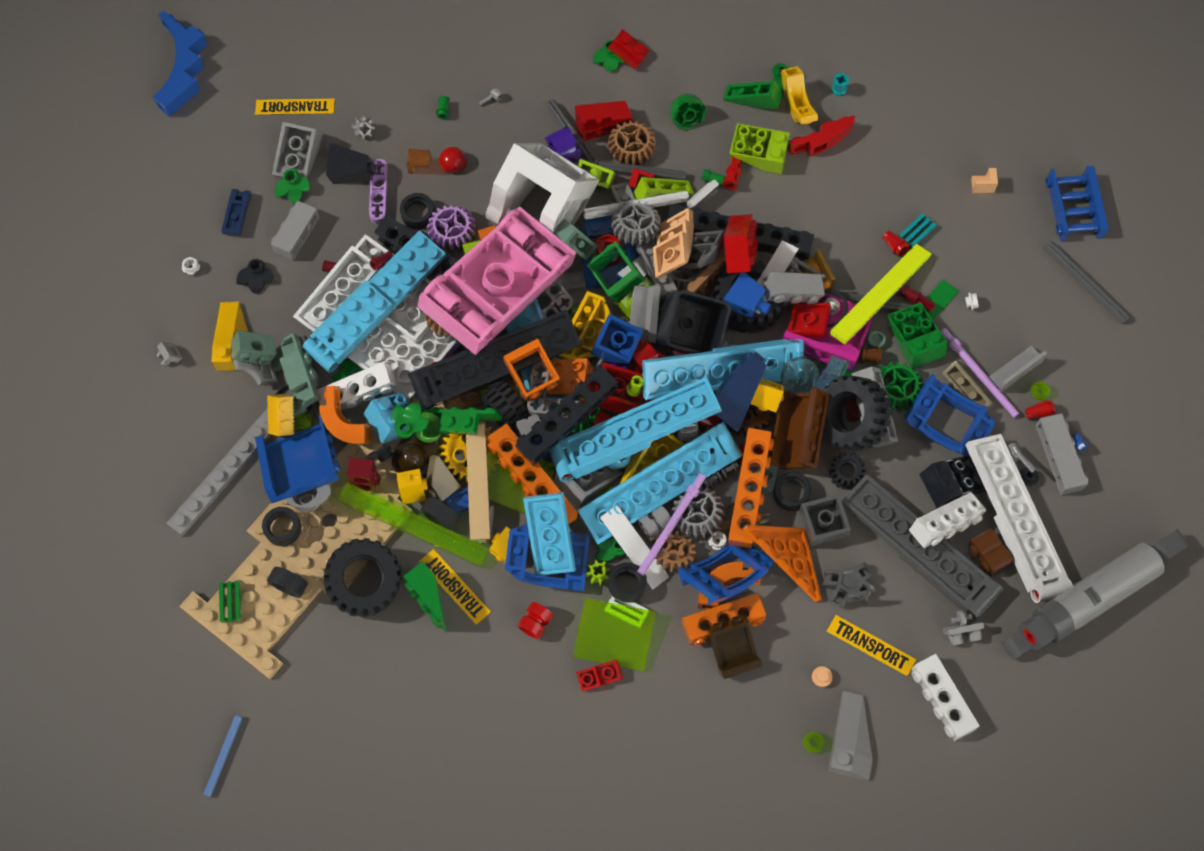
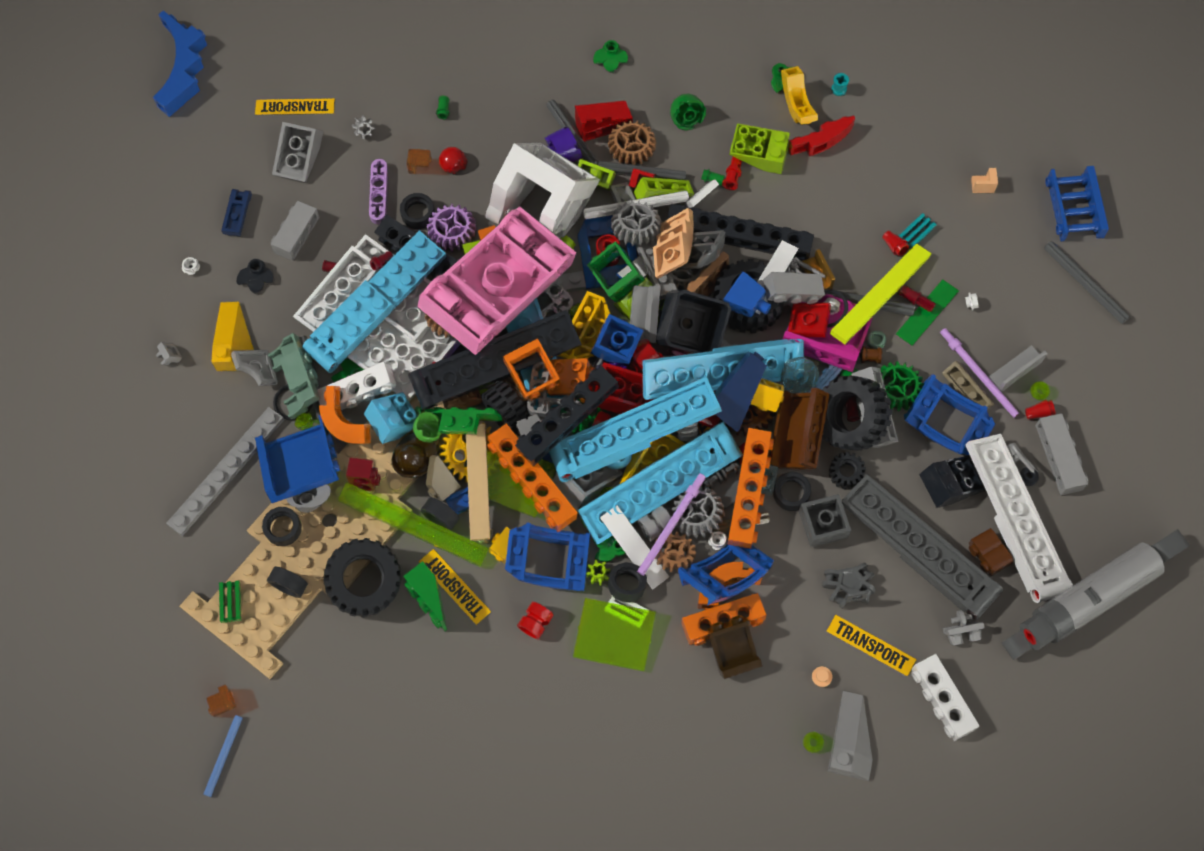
(221, 701): none -> clear orange panel
(253, 347): sand green brick -> none
(280, 415): yellow brick -> none
(293, 188): green plate -> none
(348, 165): black slope -> none
(381, 454): black plate -> none
(409, 417): green plate -> none
(412, 486): yellow head -> none
(495, 93): light grey hand -> none
(549, 533): medium azure plate -> none
(575, 239): sand green brick -> none
(599, 675): red slope -> none
(628, 49): red plate -> none
(634, 387): lime pin -> none
(740, 243): red brick -> none
(757, 94): green slope -> none
(791, 552): orange tile -> none
(835, 368): clear light blue brick -> none
(917, 335): green slope -> none
(947, 520): white brick -> none
(1080, 443): blue tile -> none

